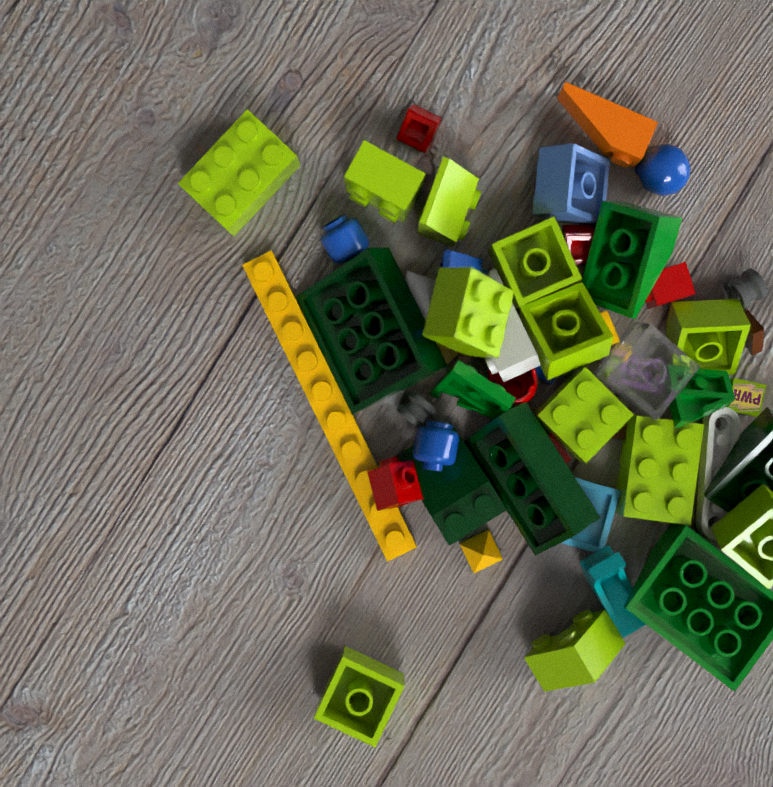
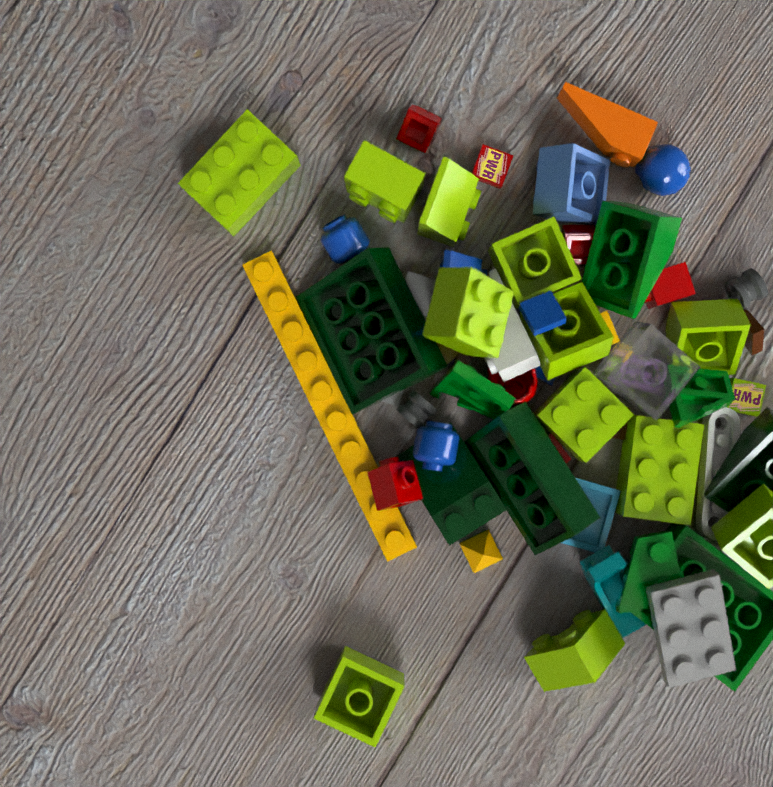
(492, 166): none -> tile
(542, 313): none -> blue tile
(650, 564): none -> green wing
(691, 628): none -> light grey plate

